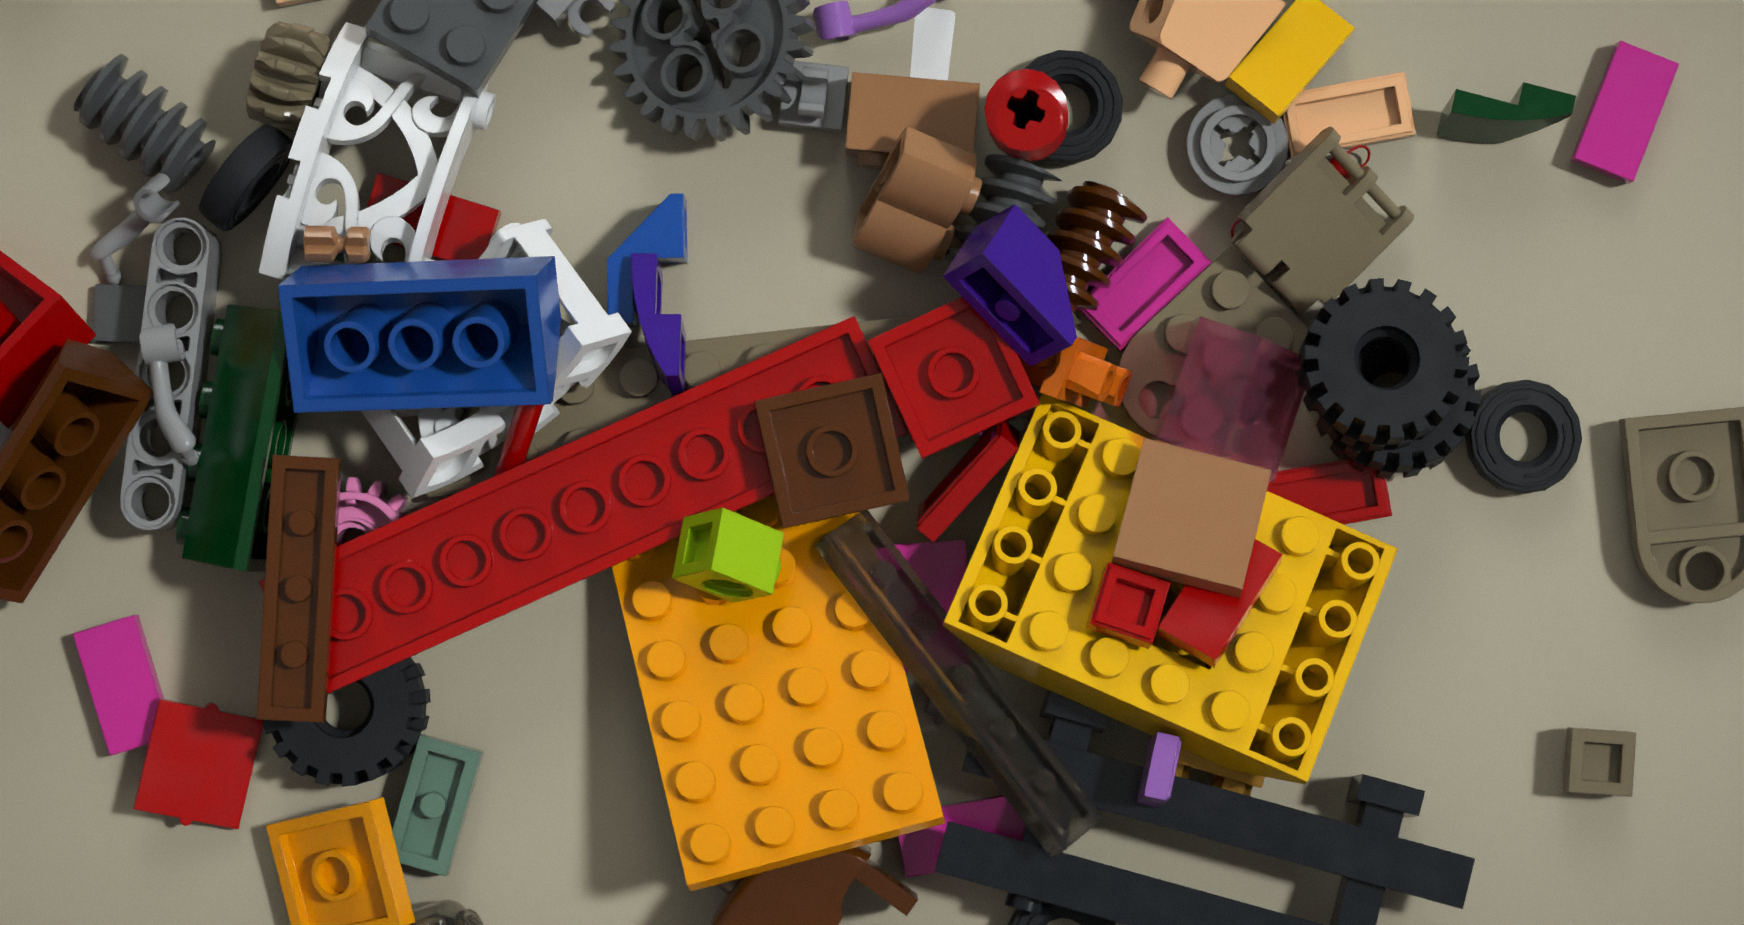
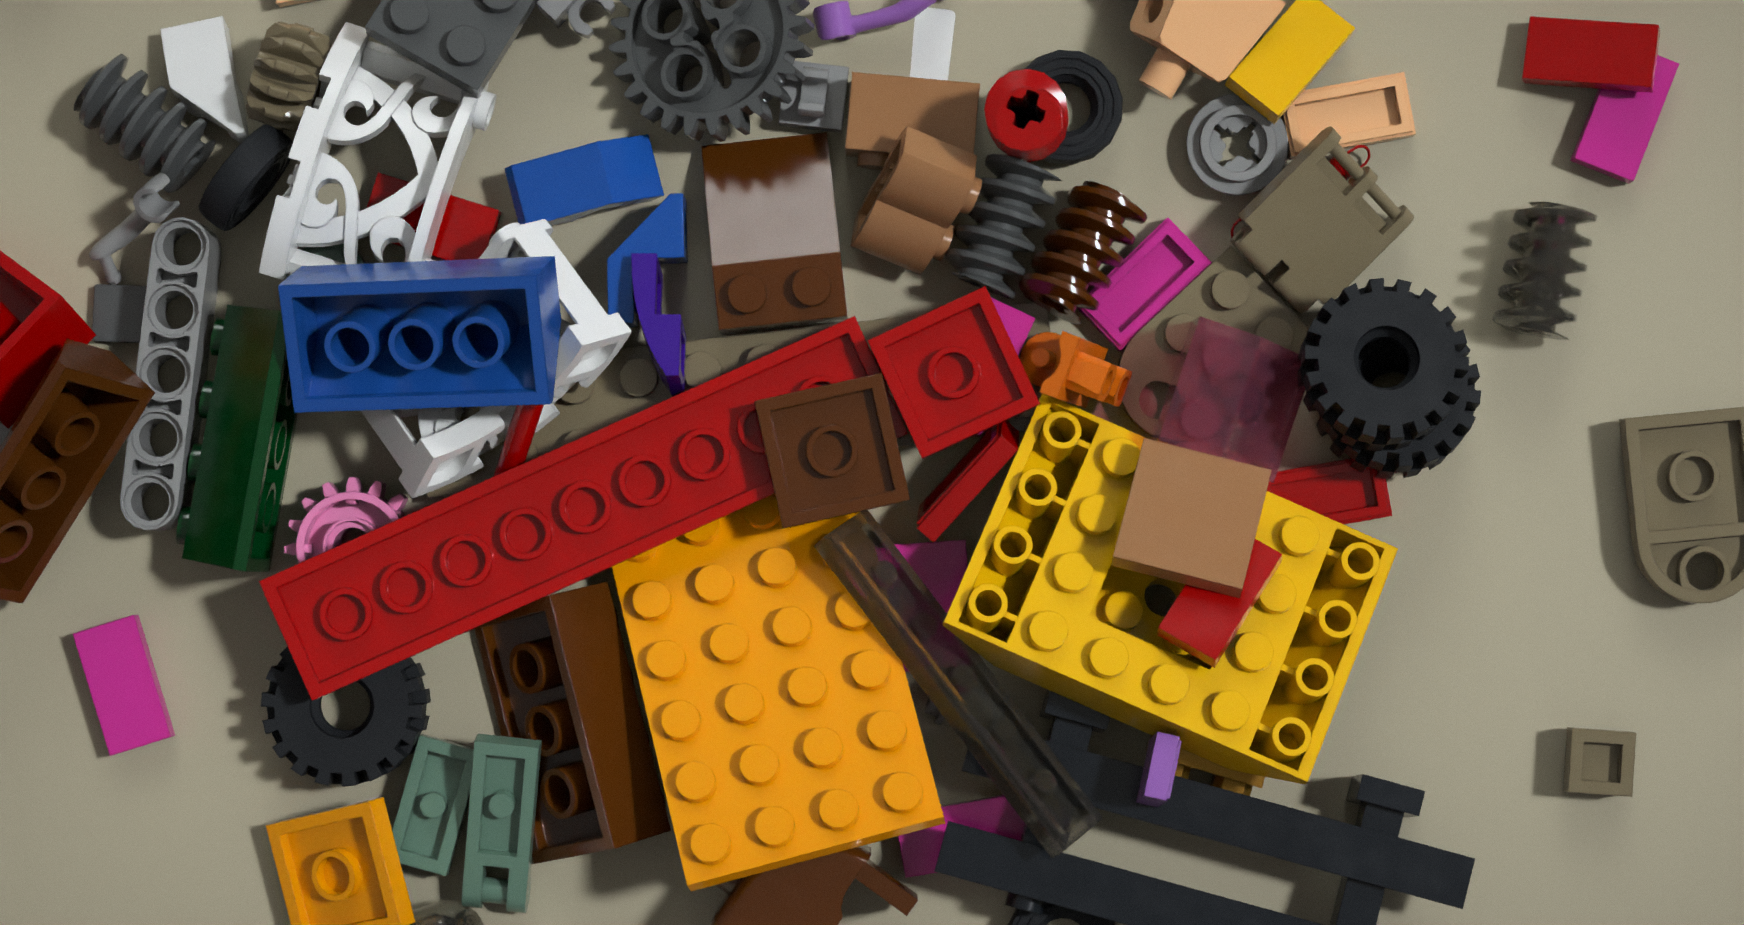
(158, 348): light grey piece -> none
(198, 763): red piece -> none
(204, 73): none -> white slope
(299, 588): reddish brown plate -> none
(324, 244): medium nougat piece -> none
(501, 821): none -> sand green plate
(567, 681): none -> reddish brown slope
(584, 180): none -> blue slope
(728, 555): lime brick -> none
(773, 234): none -> reddish brown slope
(1016, 284): dark purple slope -> none
(1128, 605): red tile -> none
(1496, 121): dark green slope -> none
(1543, 269): none -> clear smoke piece
(1562, 432): black tyre -> none
(1591, 54): none -> red tile

